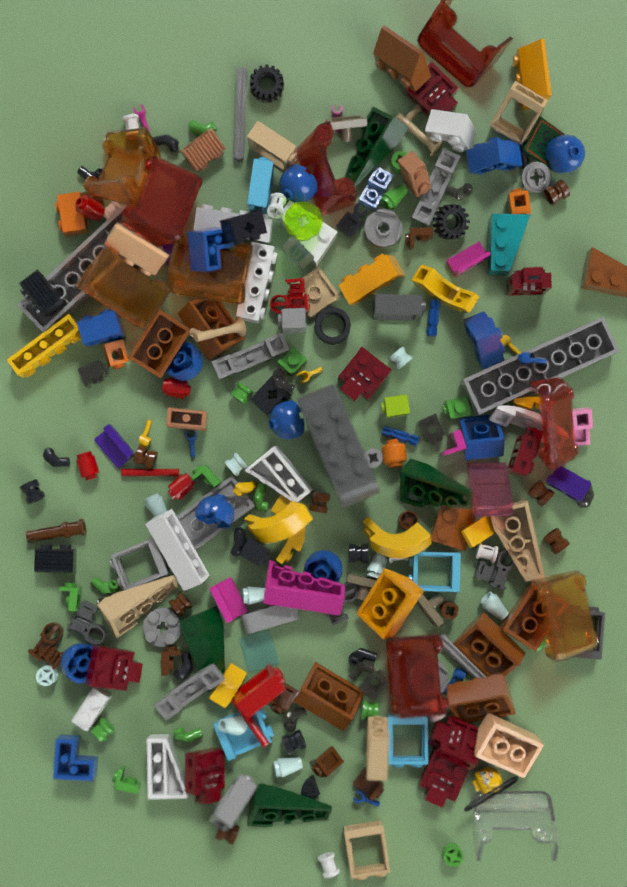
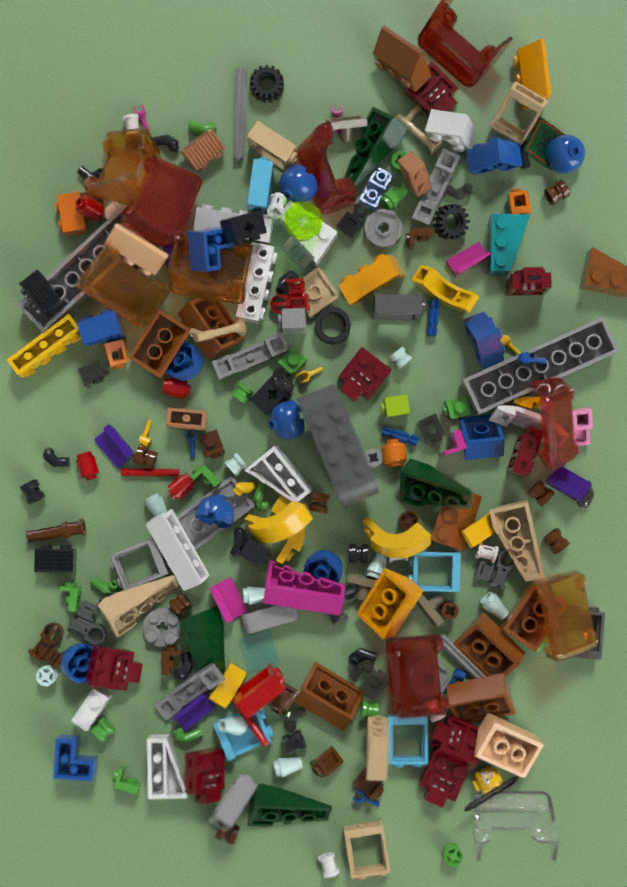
(194, 711): none -> dark purple panel
(212, 444): none -> reddish brown bracket
(281, 285): none -> black arm
(310, 787): black tile -> none
(490, 489): clear pink piece -> none
(541, 183): light grey gear -> none

